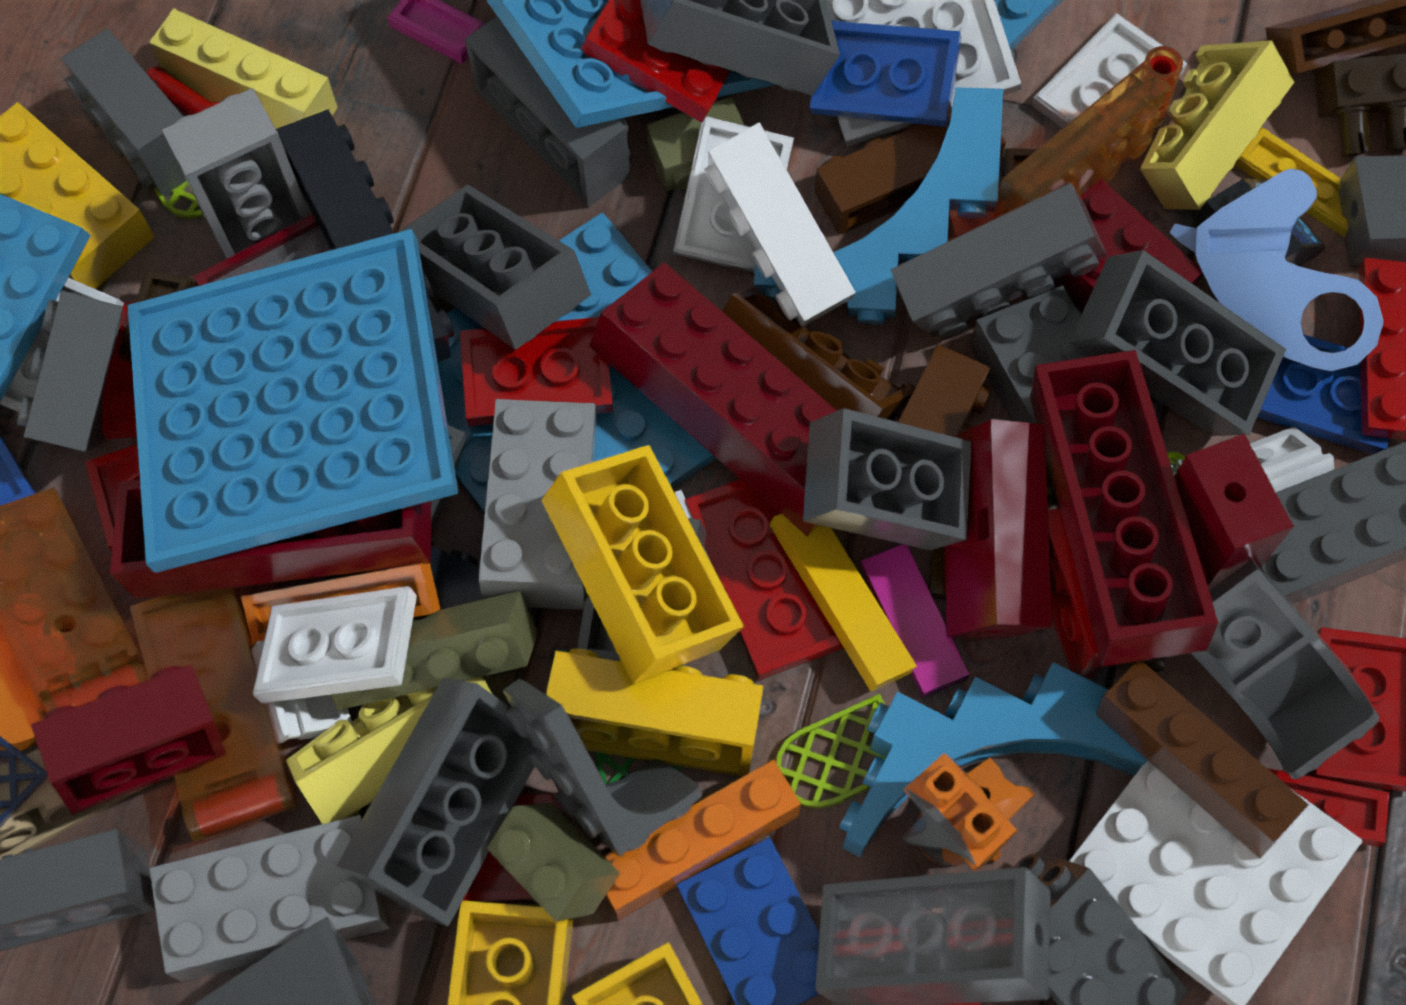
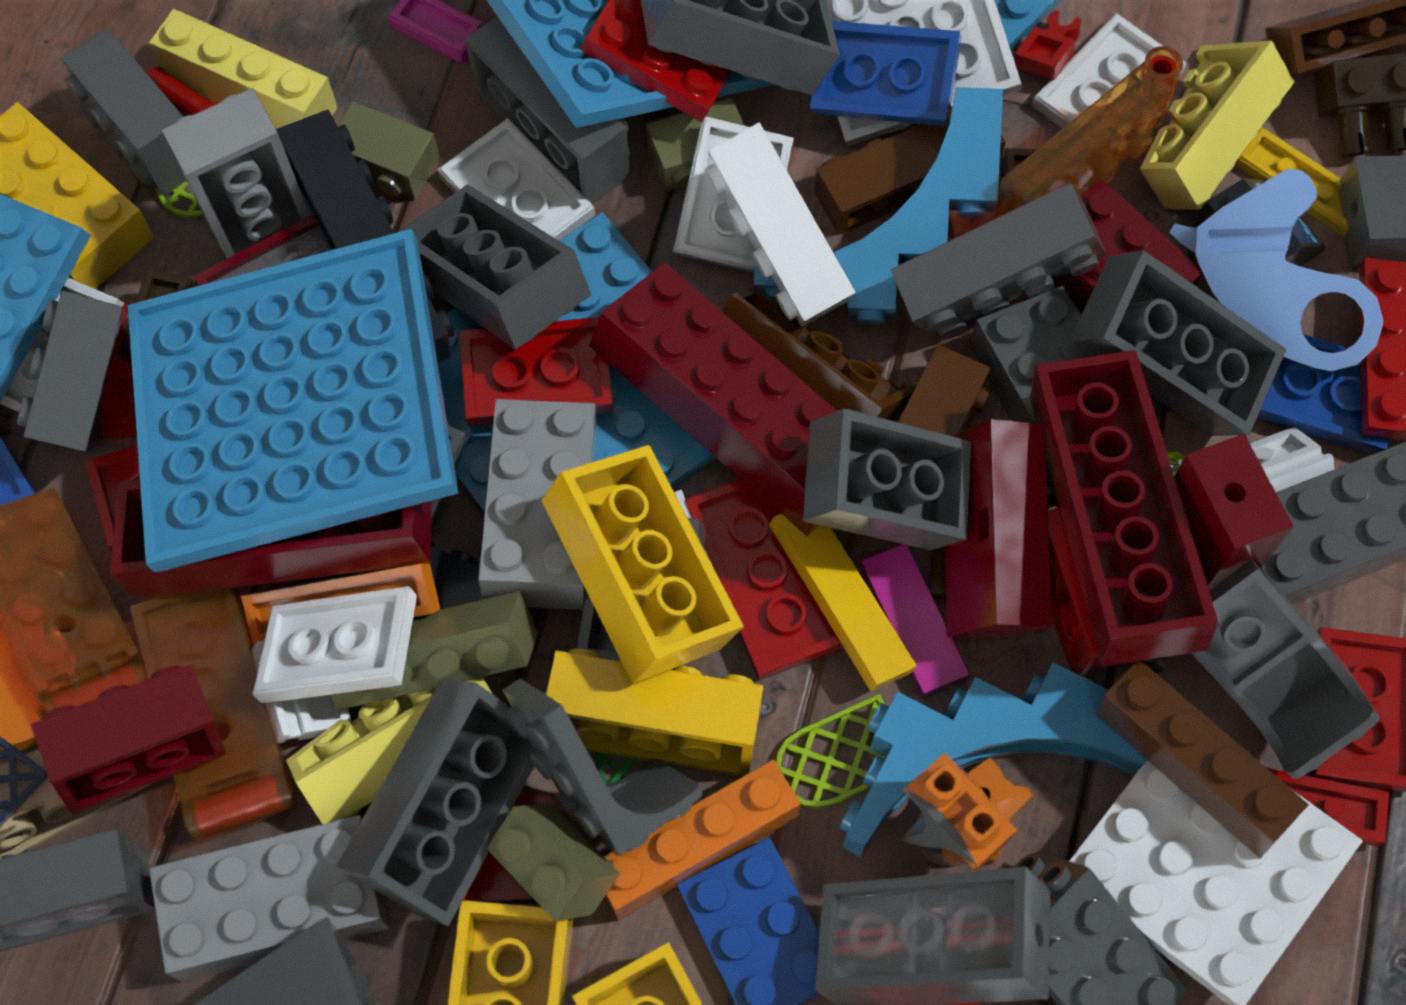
(394, 150): none -> olive brick
(520, 179): none -> white tile
(1049, 49): none -> red plate

